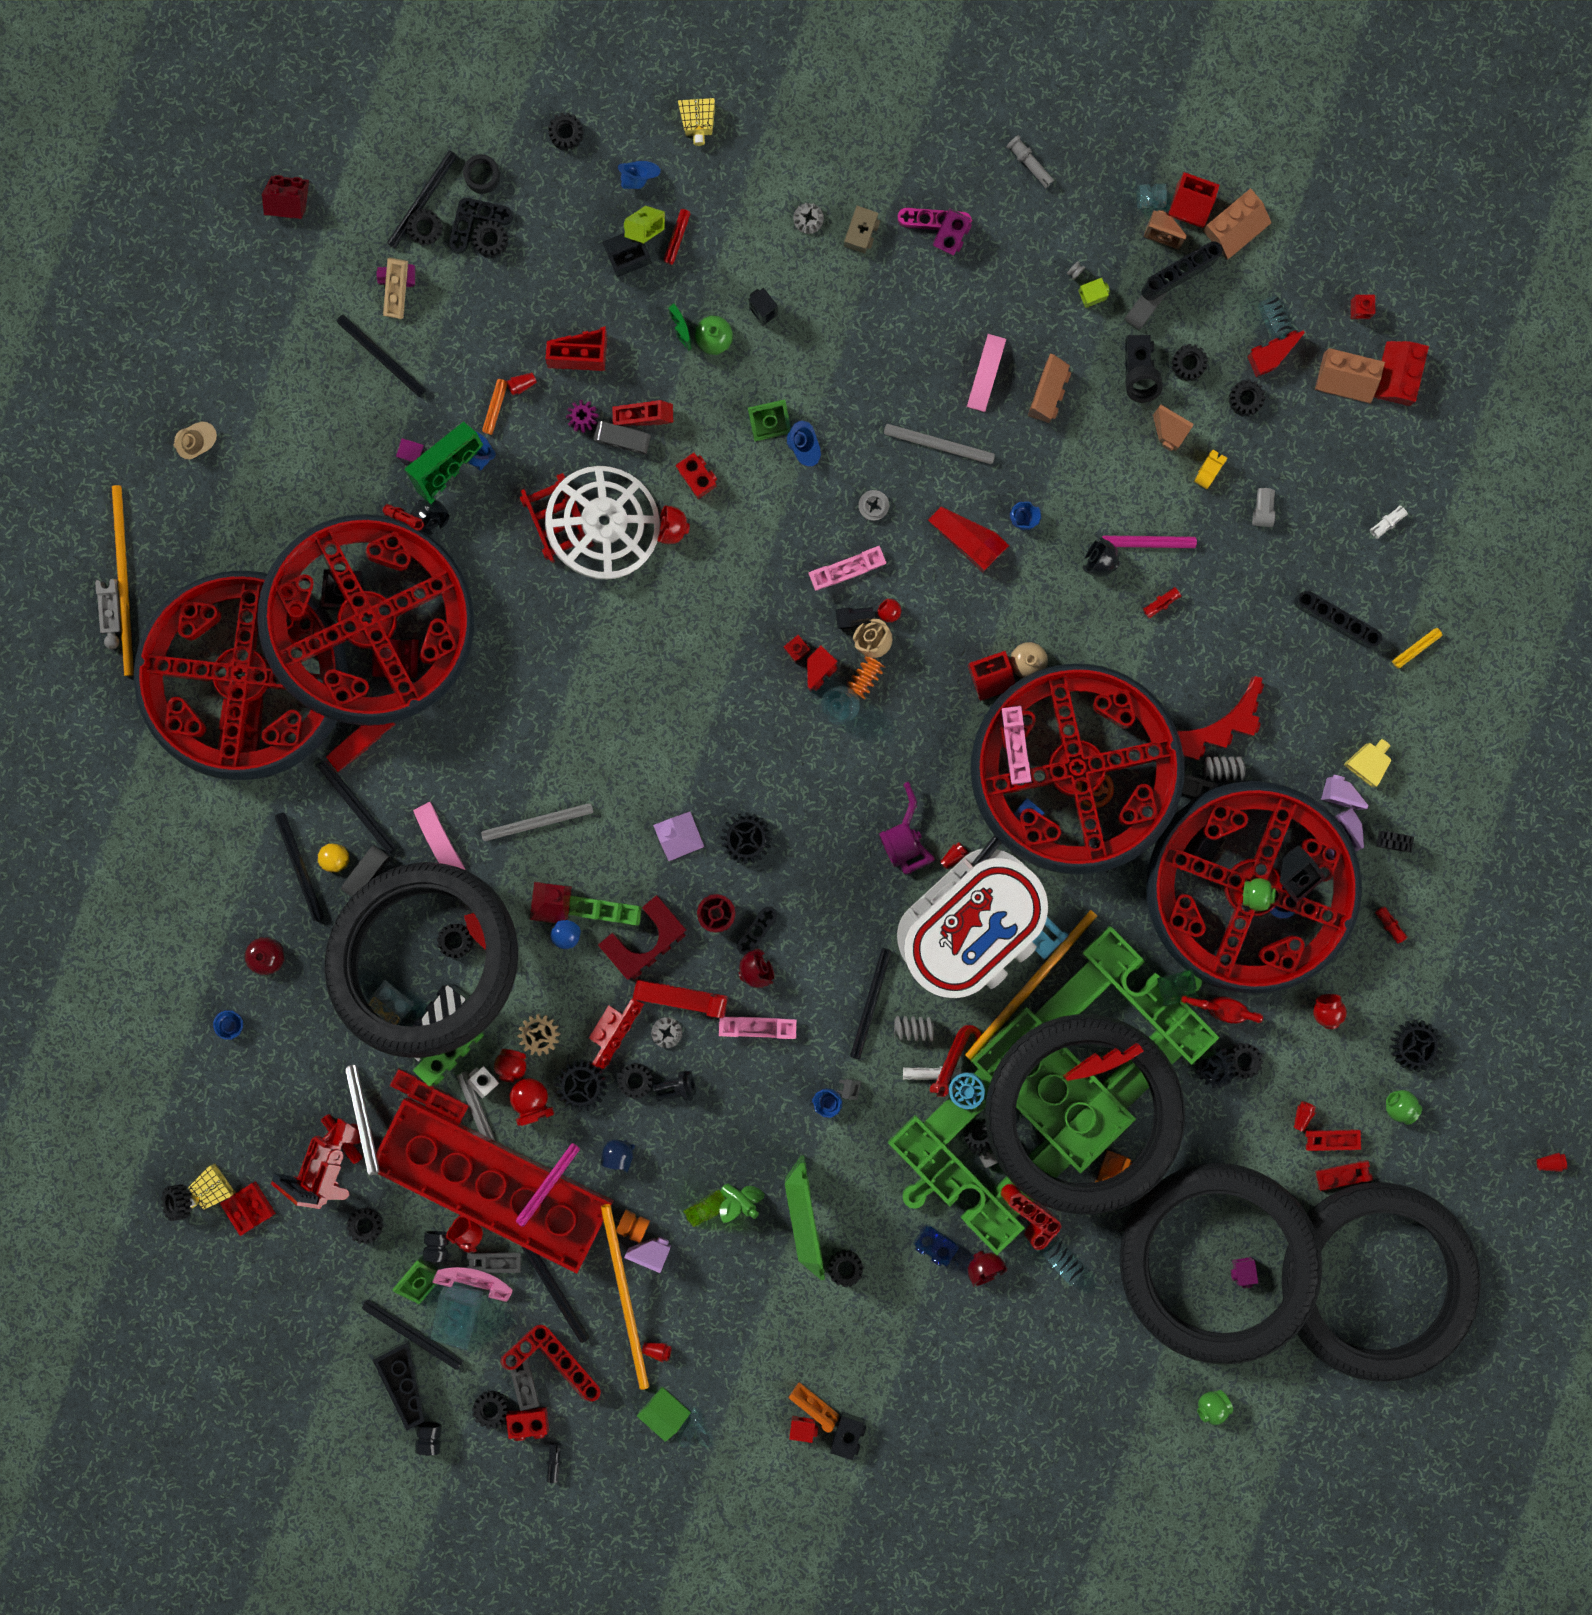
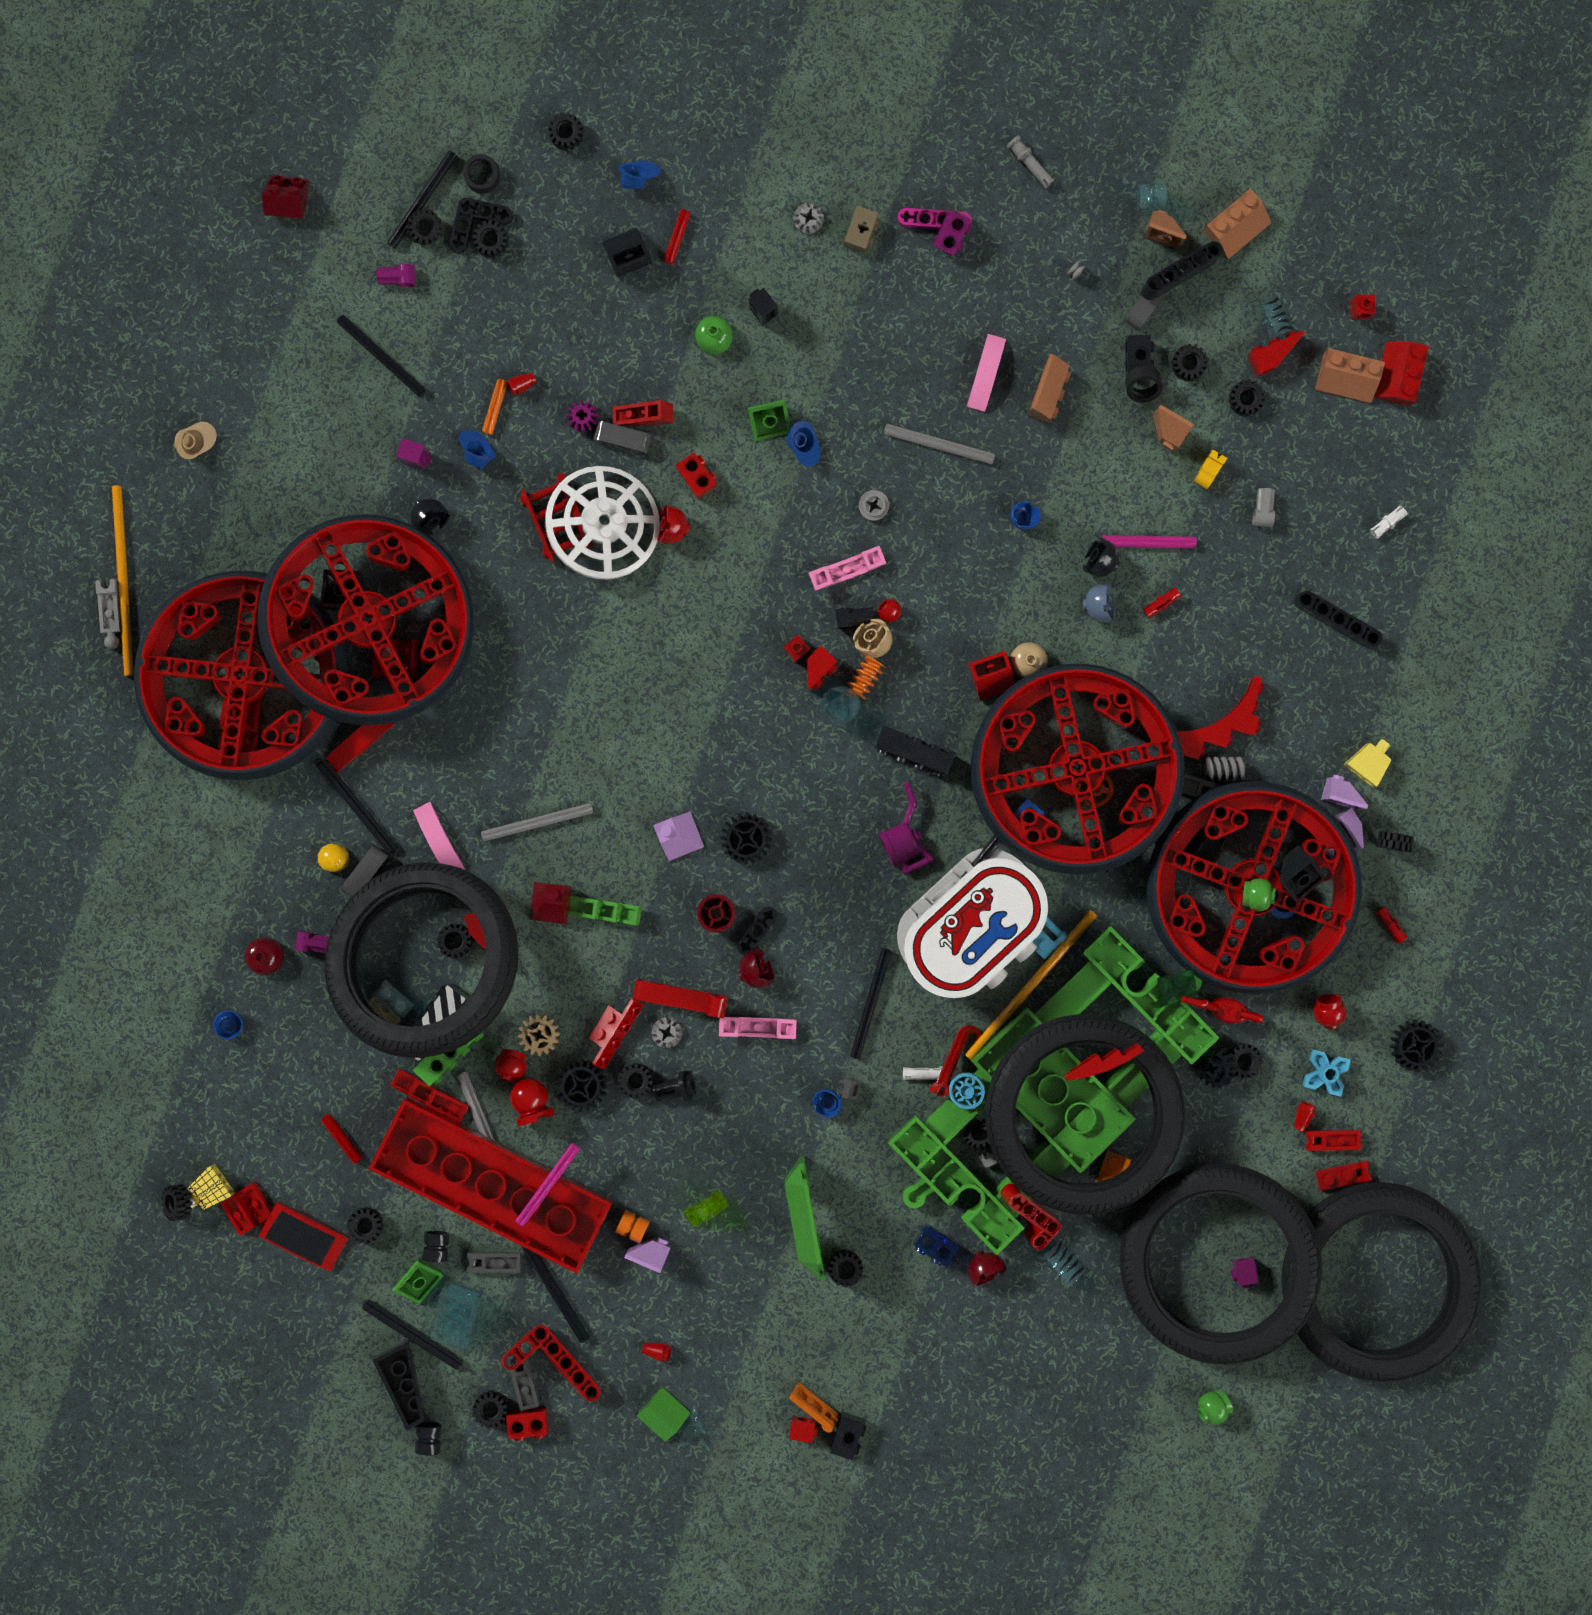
(299, 866): black axle -> none
(303, 1236): none -> slope
(310, 942): none -> magenta piece
(319, 1169): red container -> none
(362, 1120): axle -> none
(395, 288): tan tile -> none
(400, 514): red pin -> none
(443, 461): green wedge -> none
(465, 1234): red helmet -> none
(475, 1278): bright pink slope -> none
(482, 1090): white brick -> none
(553, 1462): black axle -> none
(565, 934): blue hair -> none
(578, 352): red wedge -> none
(617, 1155): dark blue helmet -> none
(624, 1296): light orange piece -> none
(644, 224): lime brick -> none
(669, 930): dark red arch -> none
(681, 328): green slope -> none
(697, 118): light yellow torso -> none
(739, 1202): bright green plant -> none
(913, 1028): light grey piece -> none
(914, 751): none -> black wedge
(954, 855): red cone -> none
(974, 541): red wedge -> none
(1016, 745): bright pink slope -> none
(1094, 292): lime brick -> none
(1099, 603): none -> sand blue cylinder
(1193, 200): red slope -> none
(1331, 1081): none -> medium azure plant
(1403, 1107): bright green piece -> none
(1417, 648): yellow axle -> none
(1553, 1162): red cone -> none

